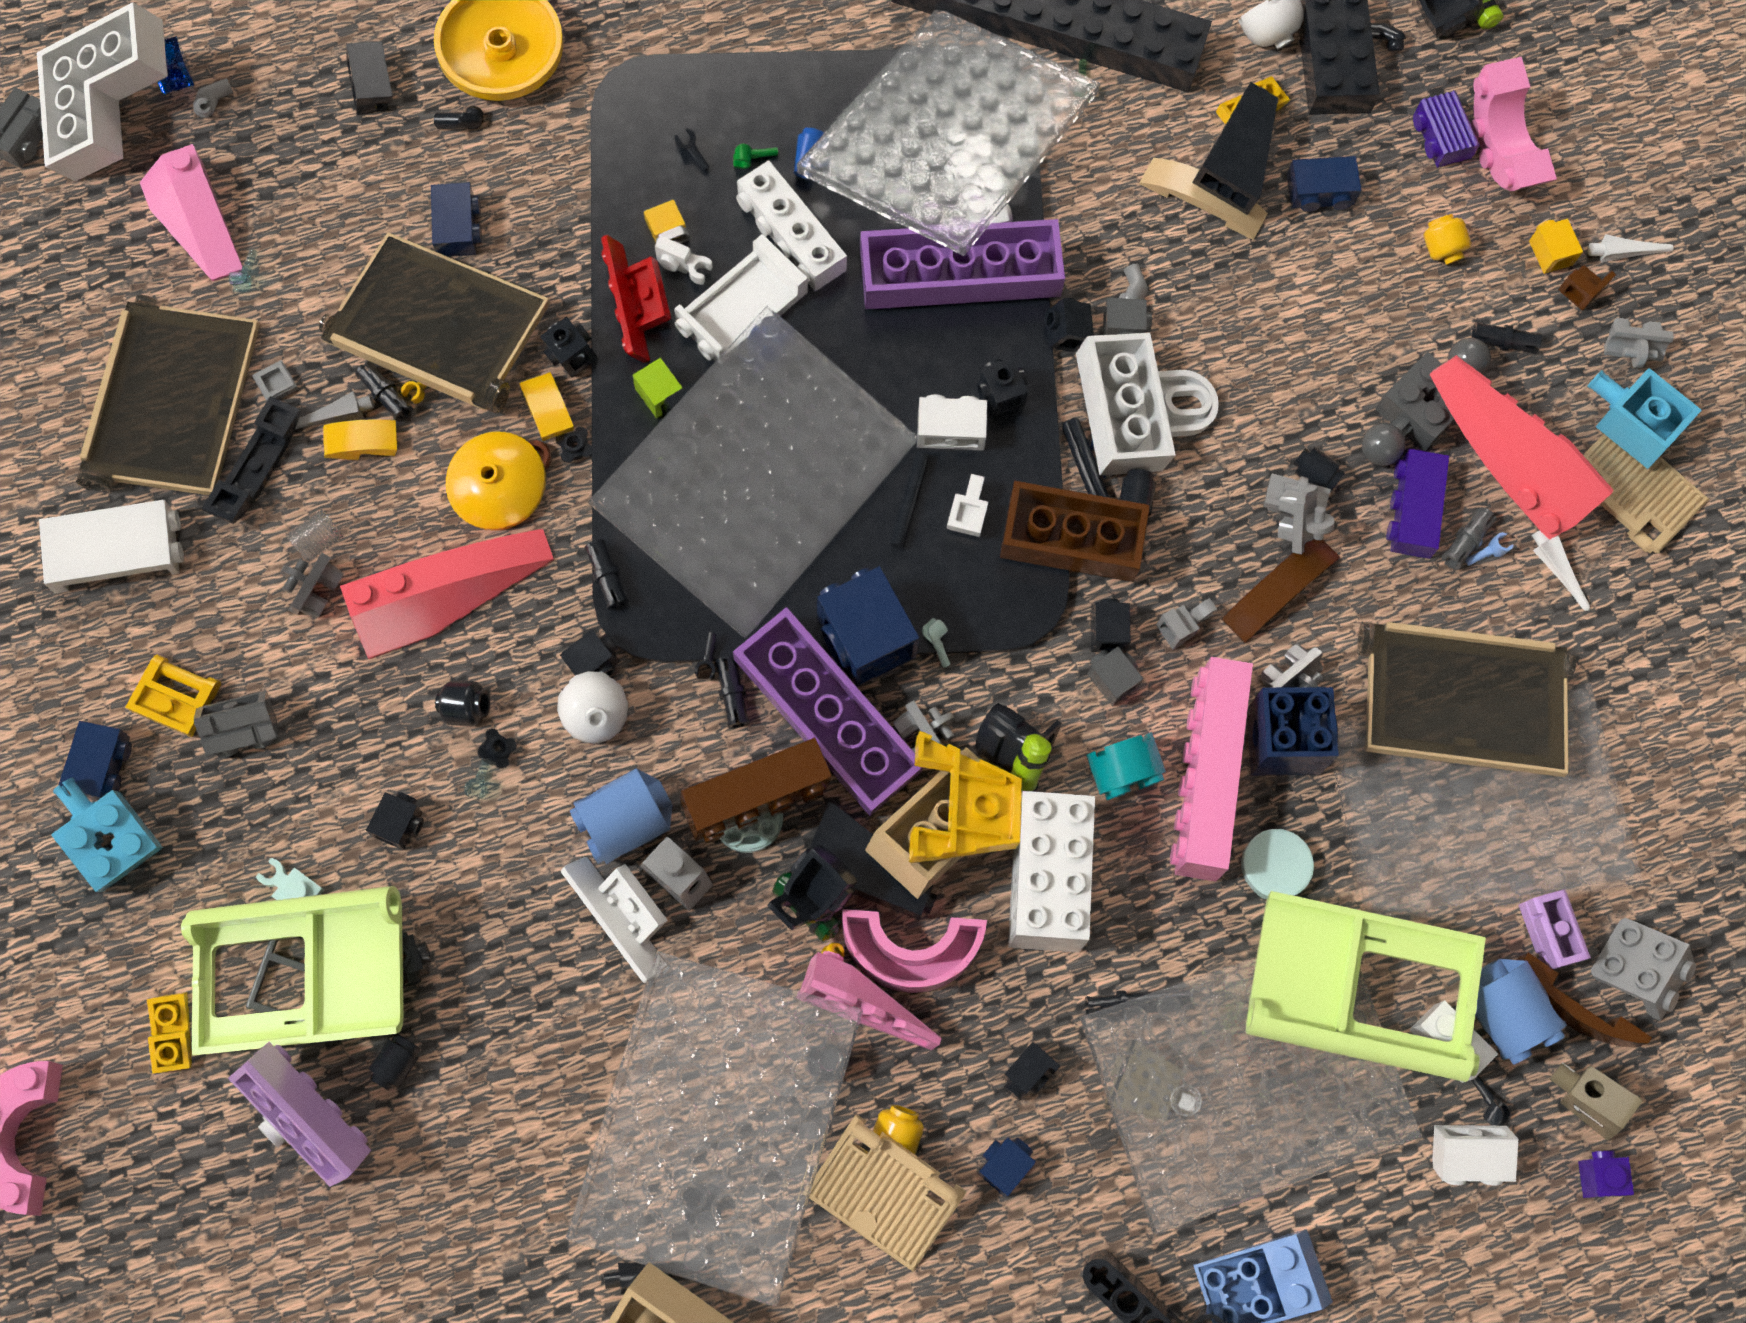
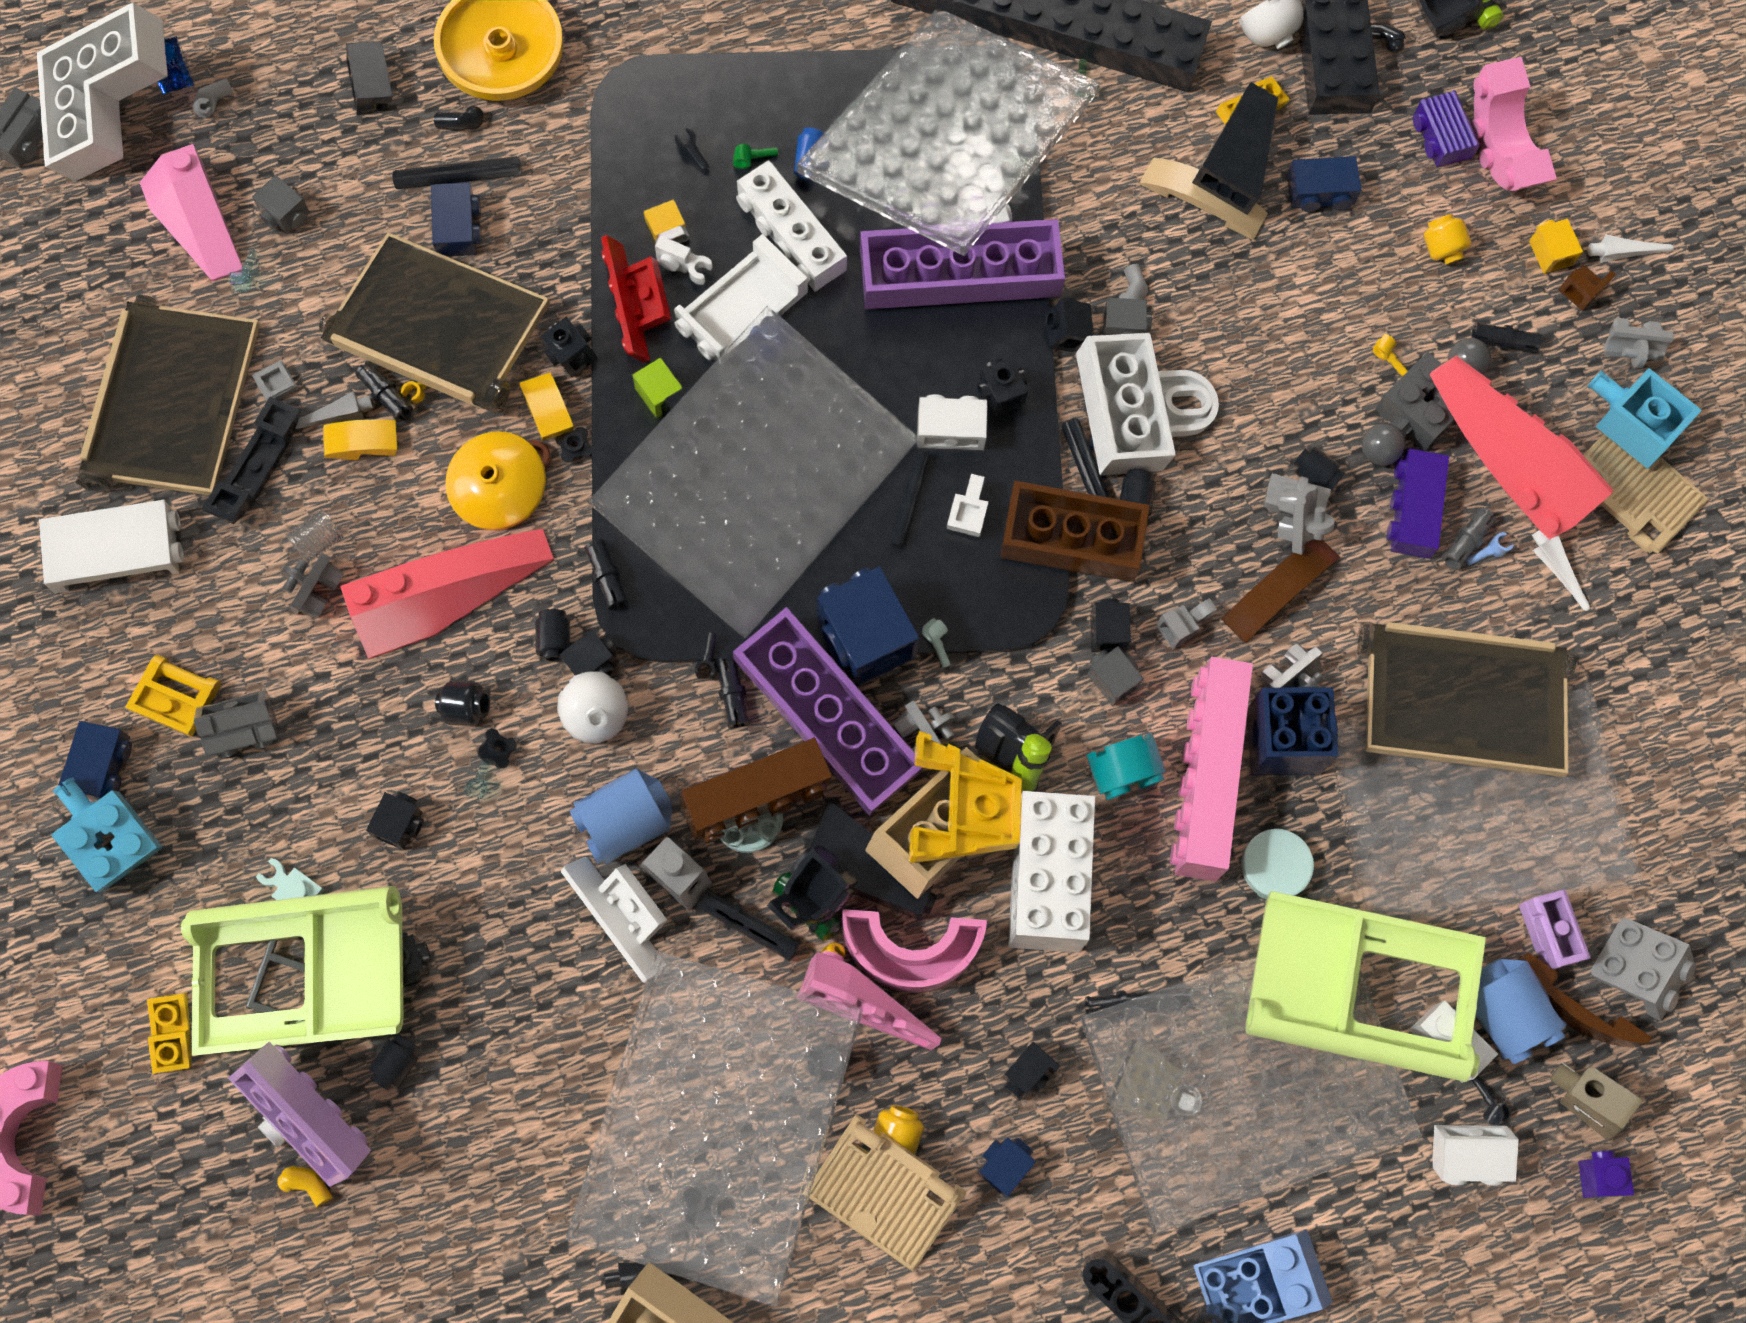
(280, 206): none -> dark grey brick
(305, 1179): none -> yellow arm
(457, 172): none -> black axle
(552, 634): none -> black brick
(761, 932): none -> black pin
(1383, 350): none -> yellow hand

